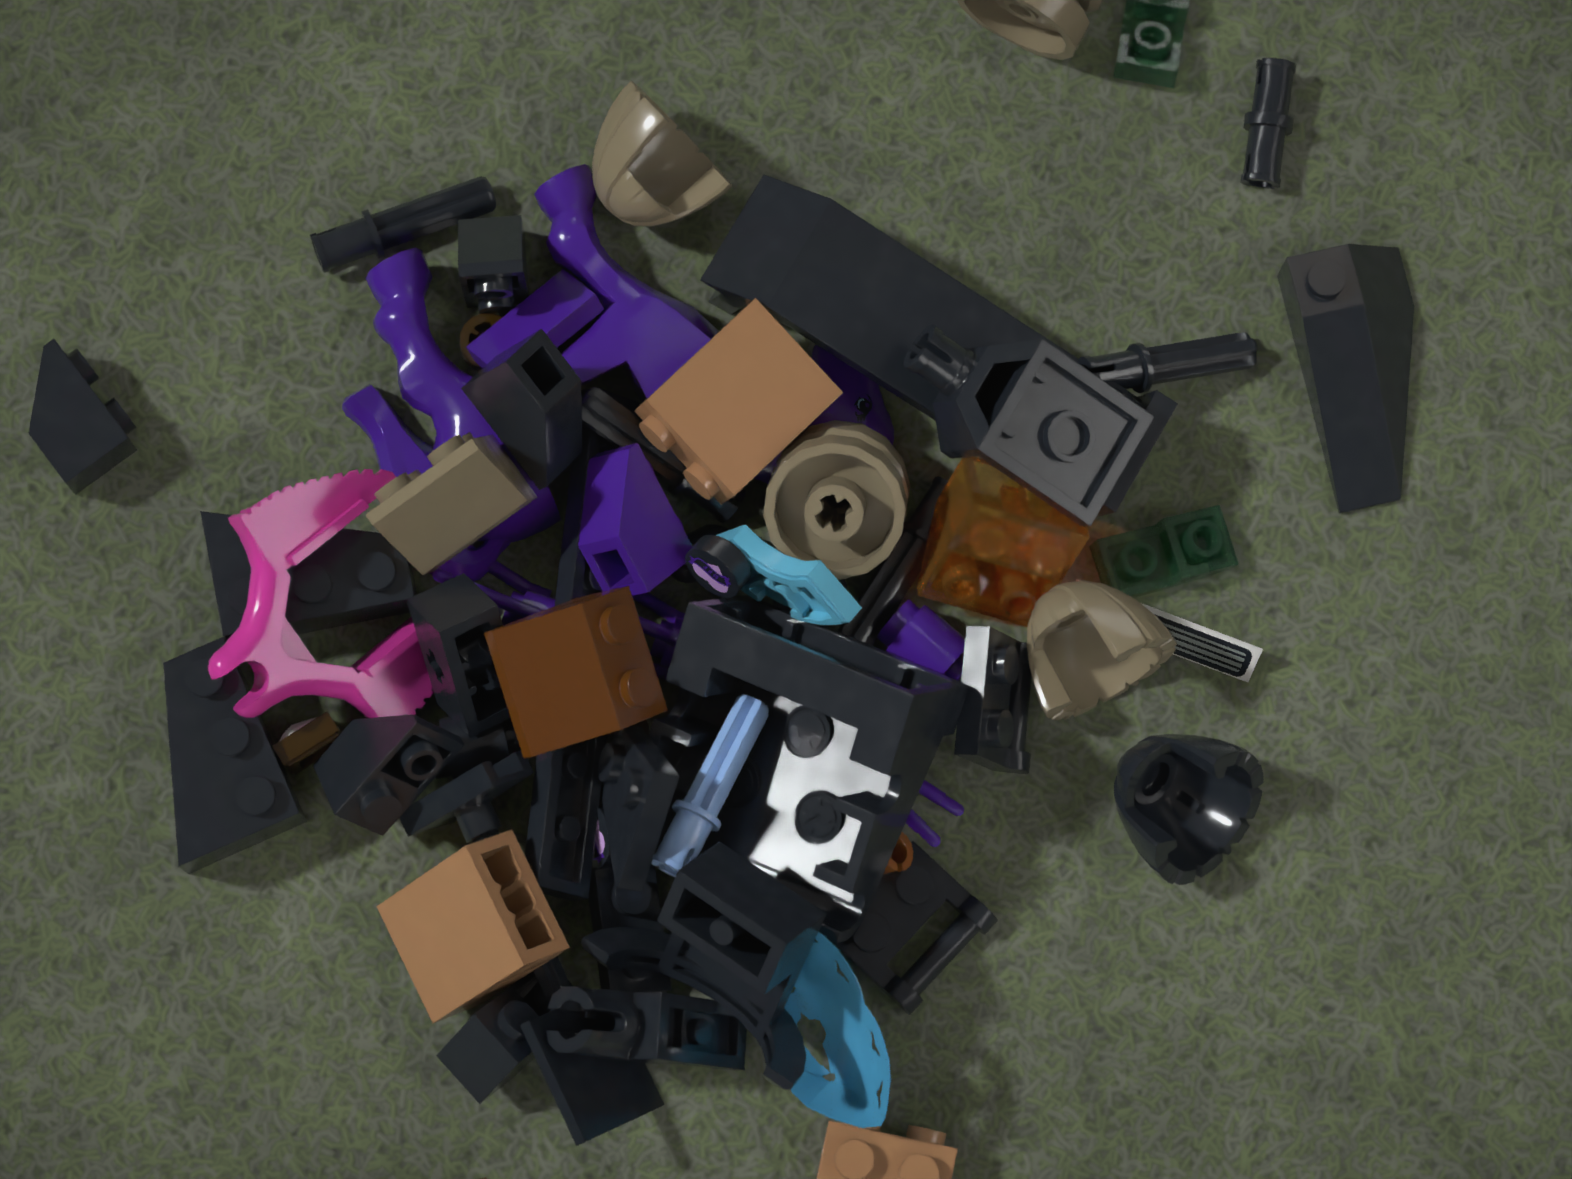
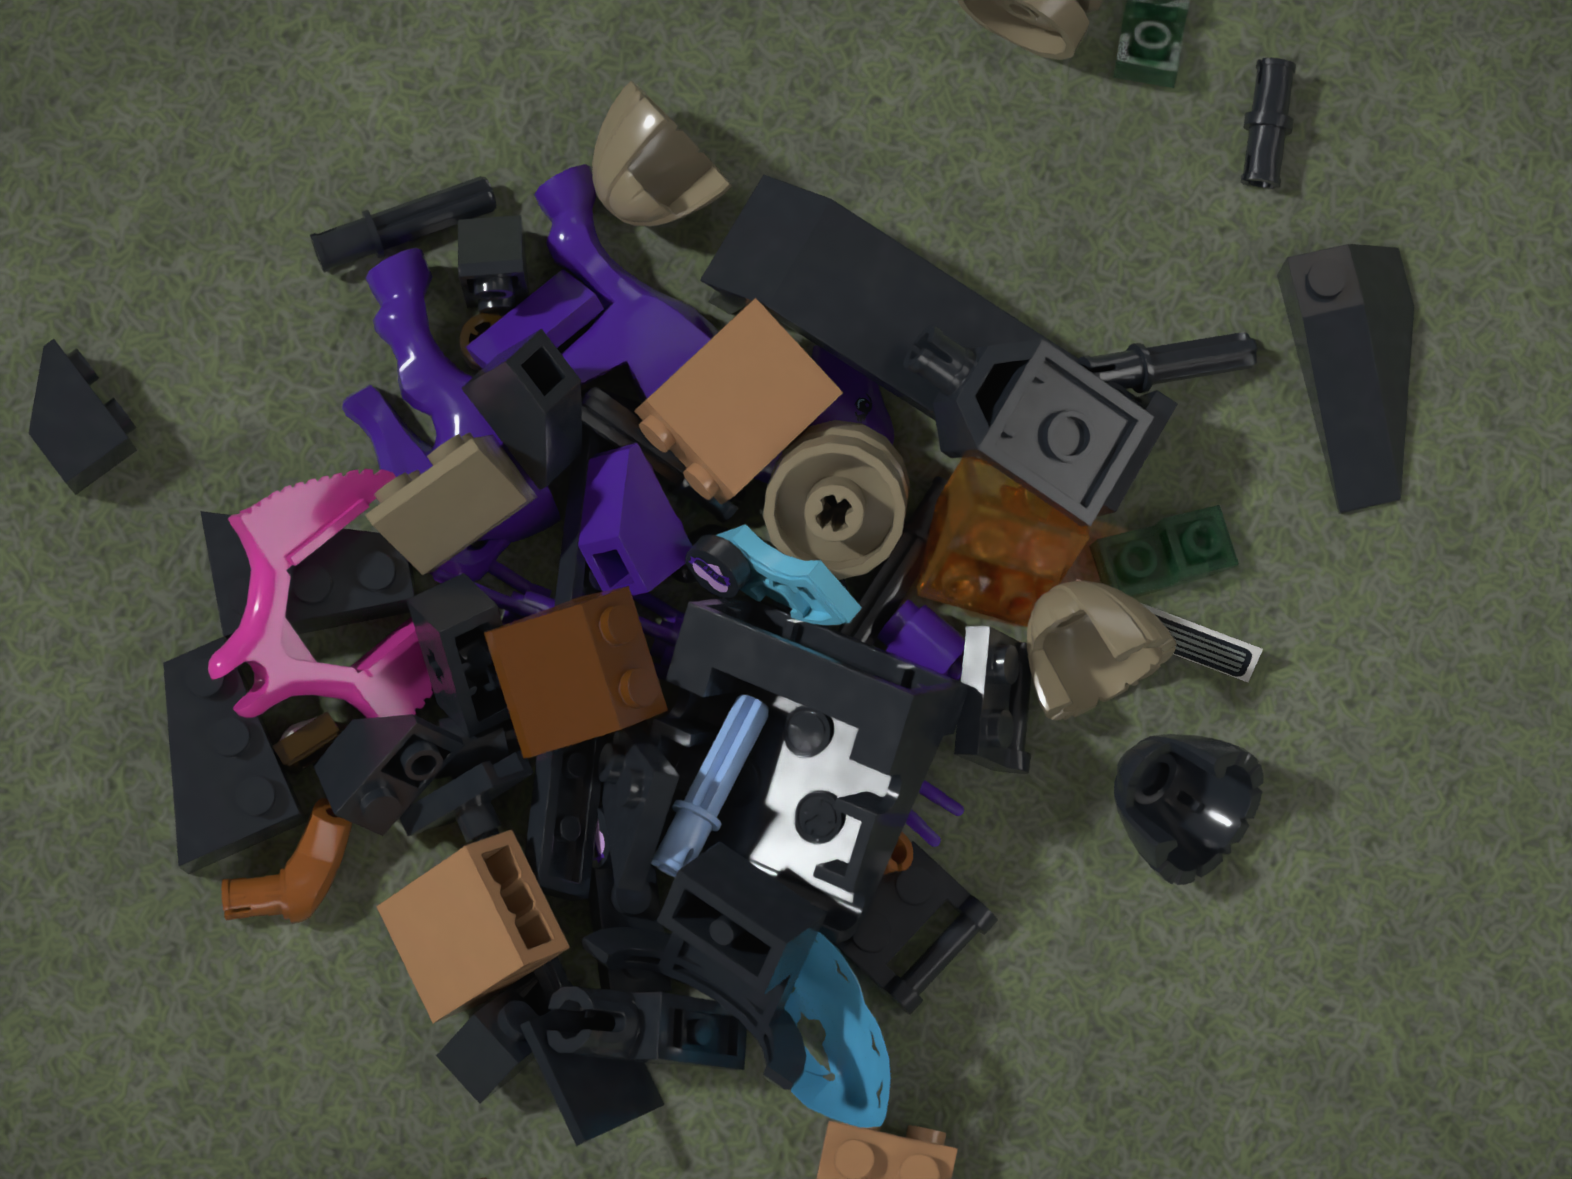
(302, 882): none -> dark orange arm

